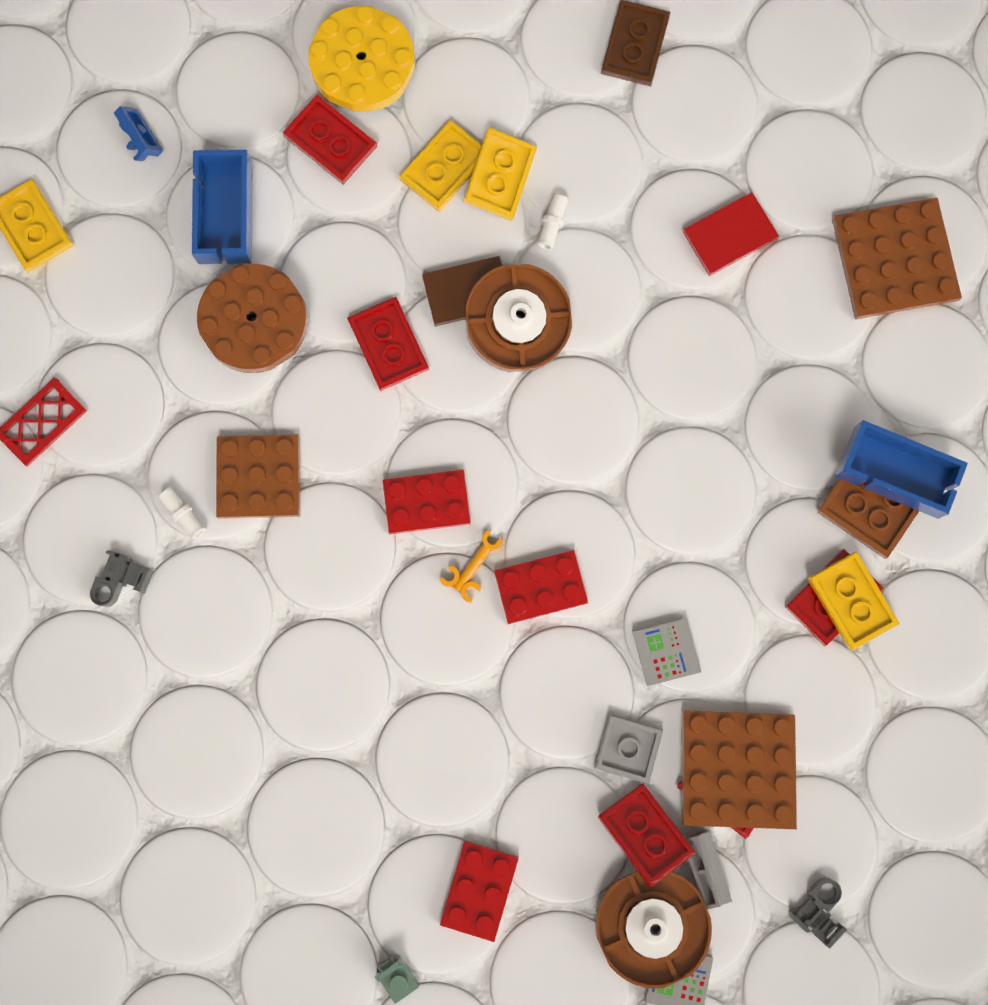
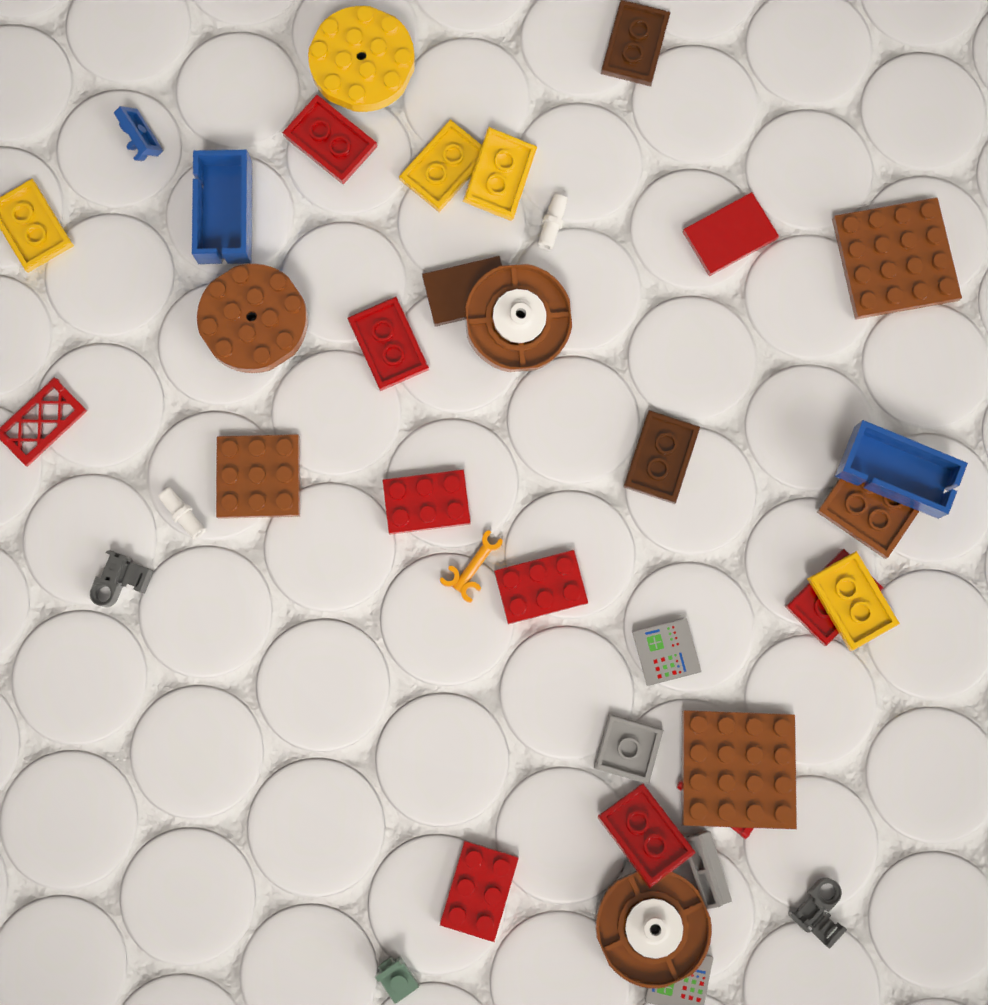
(661, 457): none -> reddish brown tile

